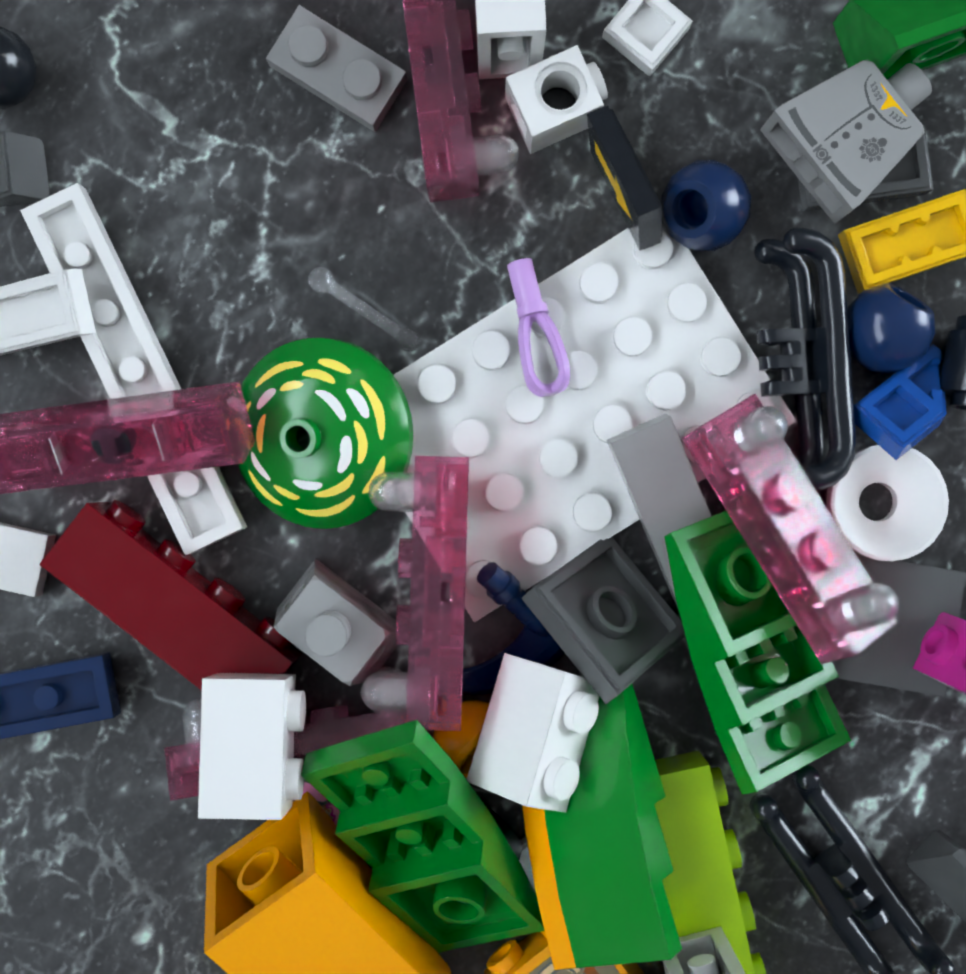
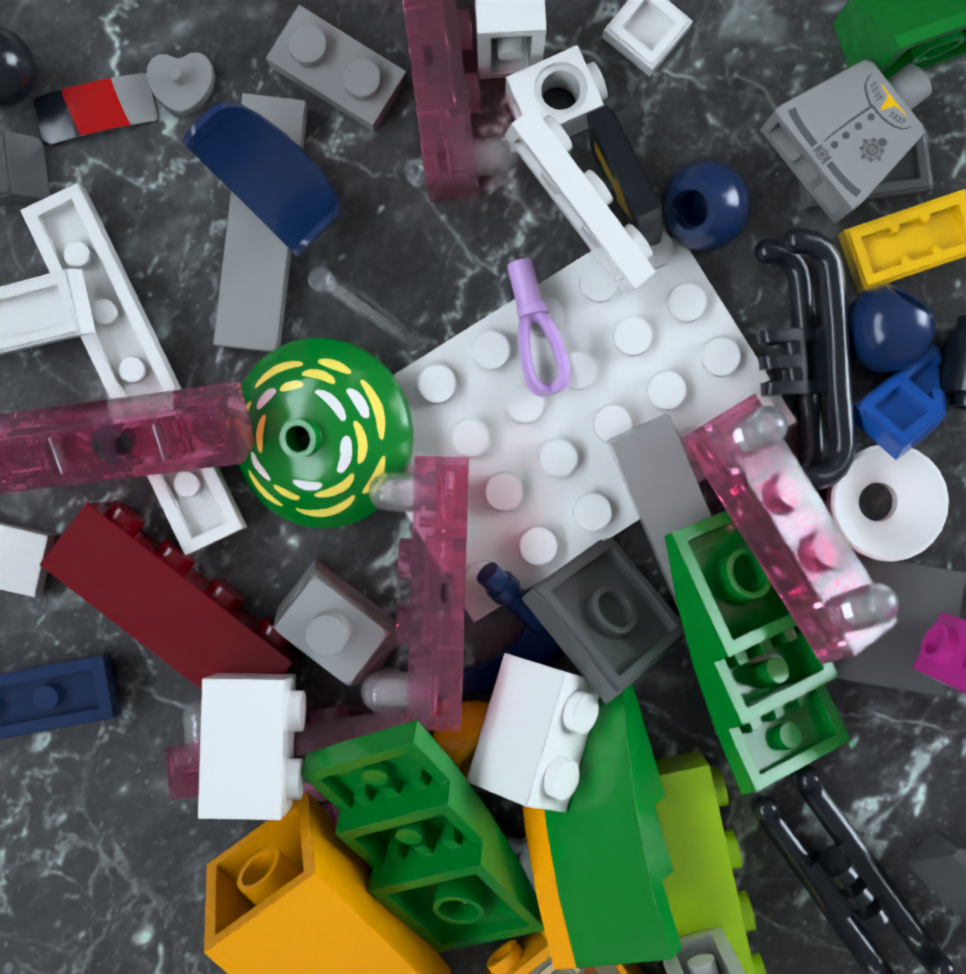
(95, 107): none -> sticker
(181, 83): none -> light grey piece
(254, 257): none -> light grey tile
(265, 172): none -> dark blue piece
(581, 199): none -> white plate

